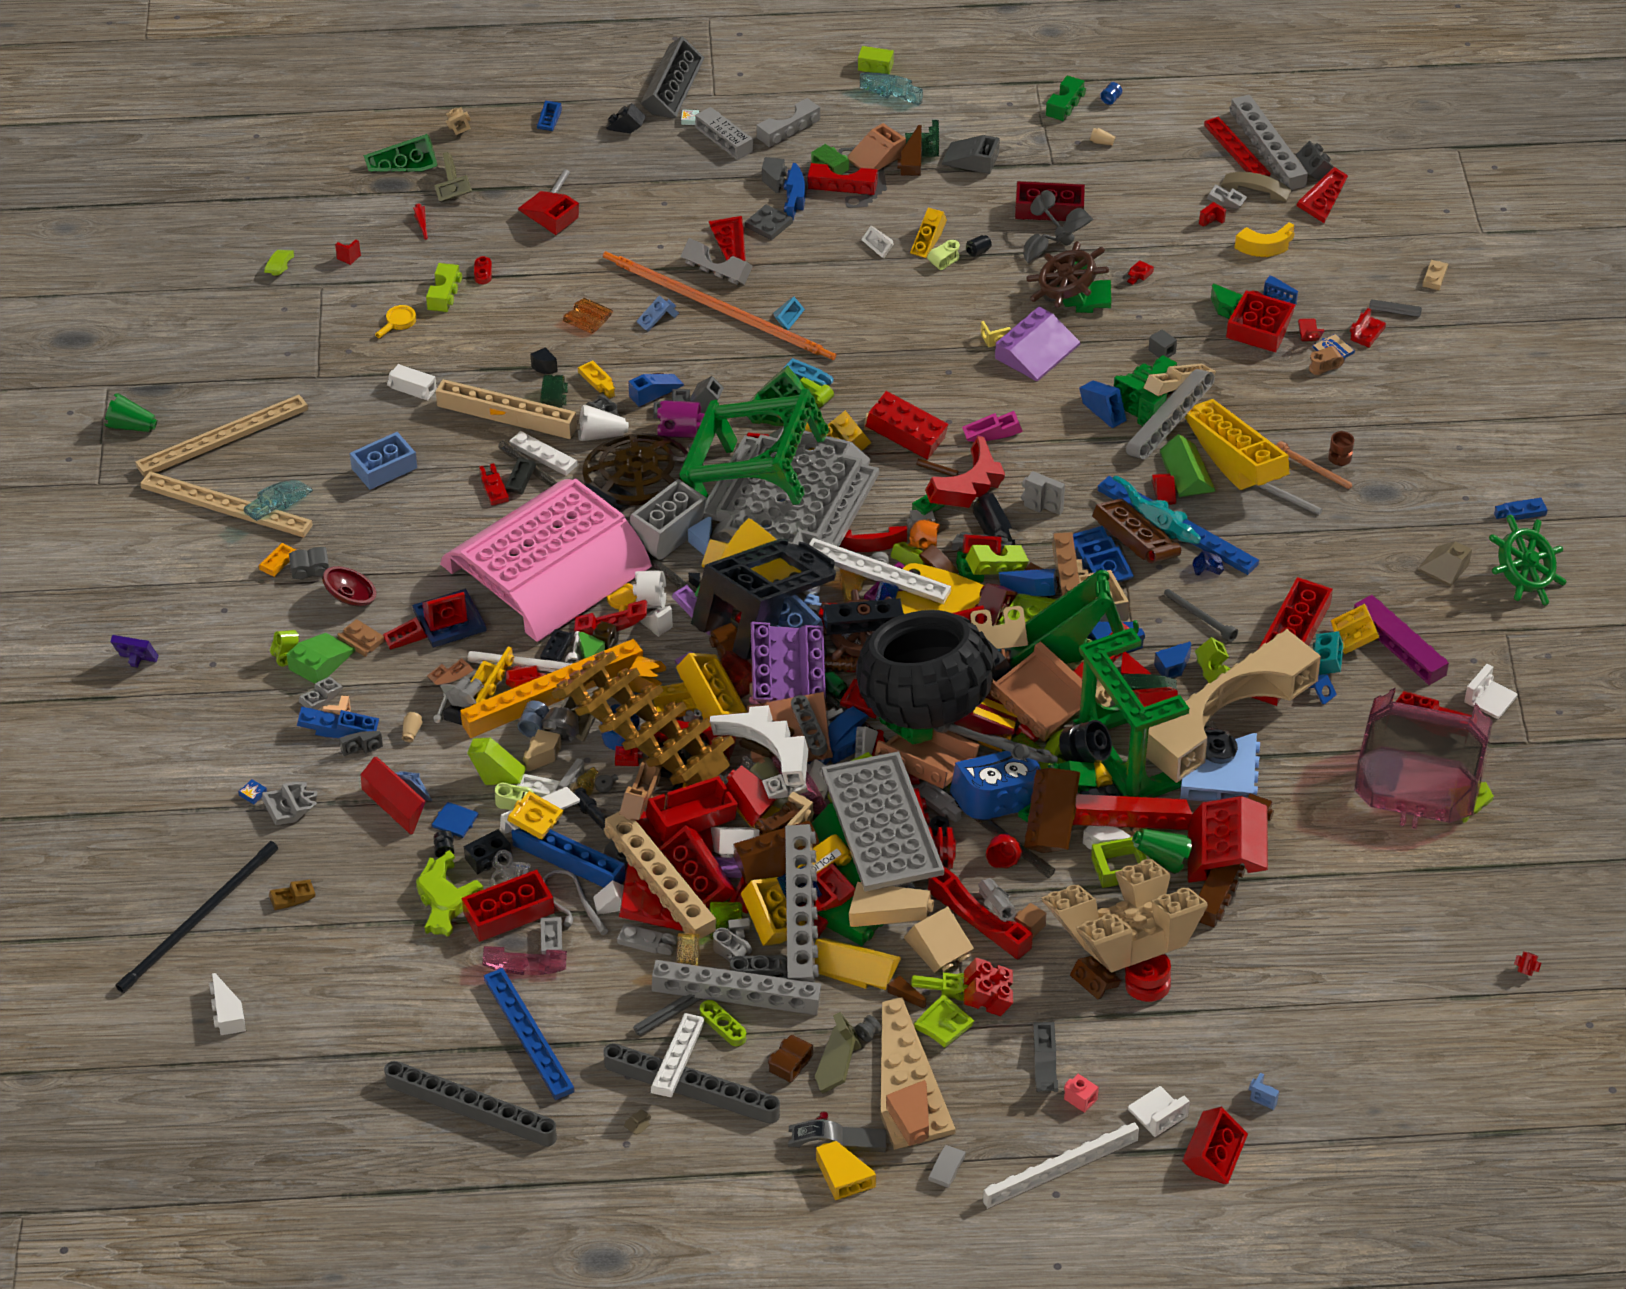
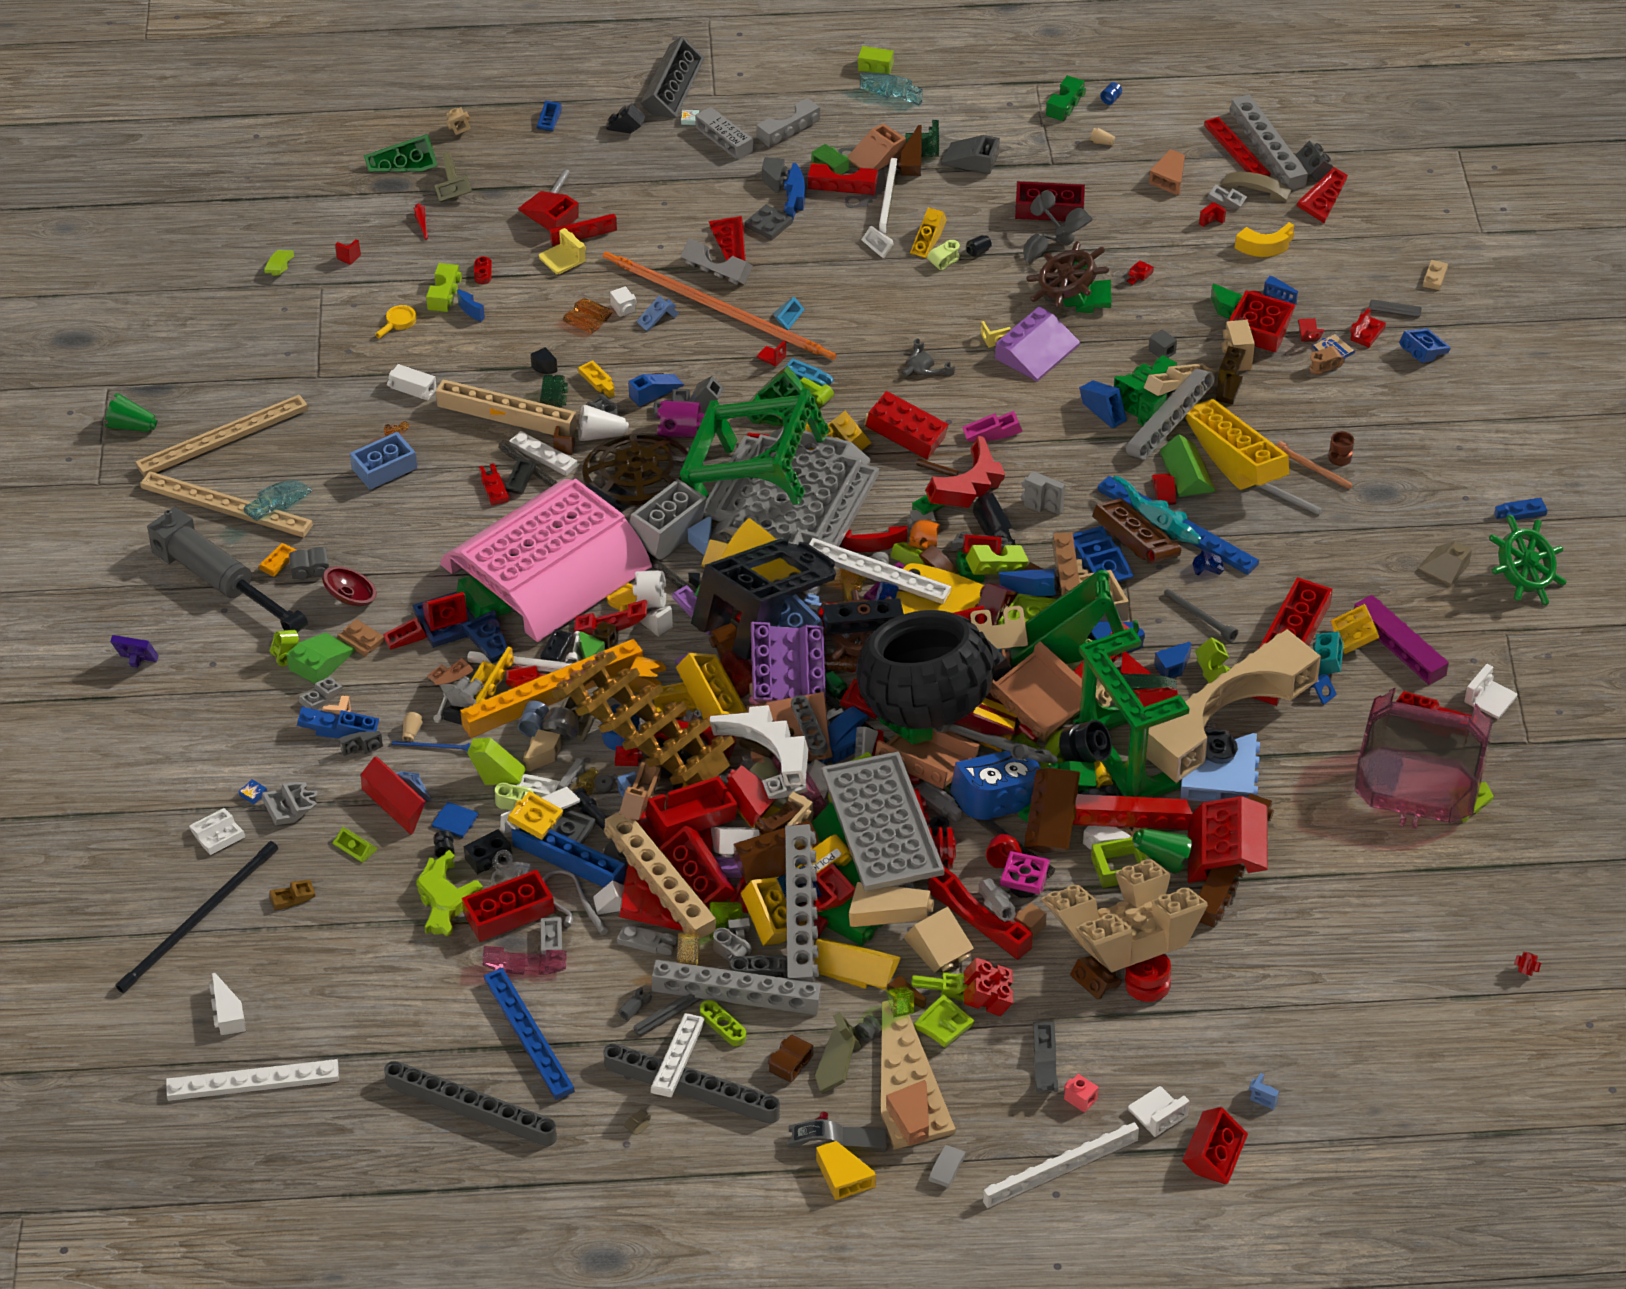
(174, 538): none -> dark grey piece
(217, 831): none -> white slope
(252, 1080): none -> white plate
(354, 845): none -> lime slope
(390, 429): none -> clear orange piece
(464, 747): none -> blue piece
(469, 306): none -> blue slope
(481, 599): none -> green brick
(486, 635): none -> dark blue wing
(563, 443): none -> reddish brown panel
(566, 254): none -> light yellow bracket
(574, 825): none -> dark grey plate
(586, 228): none -> red plate
(623, 301): none -> white brick
(625, 781): none -> medium blue bracket
(634, 1004): none -> dark grey bar
(773, 356): none -> red bracket
(888, 195): none -> white tile
(901, 1001): none -> clear neon green slope
(922, 362): none -> dark grey piece
(1024, 878): none -> dark pink piece
(1168, 172): none -> nougat slope
(1228, 380): none -> dark brown panel
(1239, 335): none -> tan brick
(1423, 344): none -> blue plate

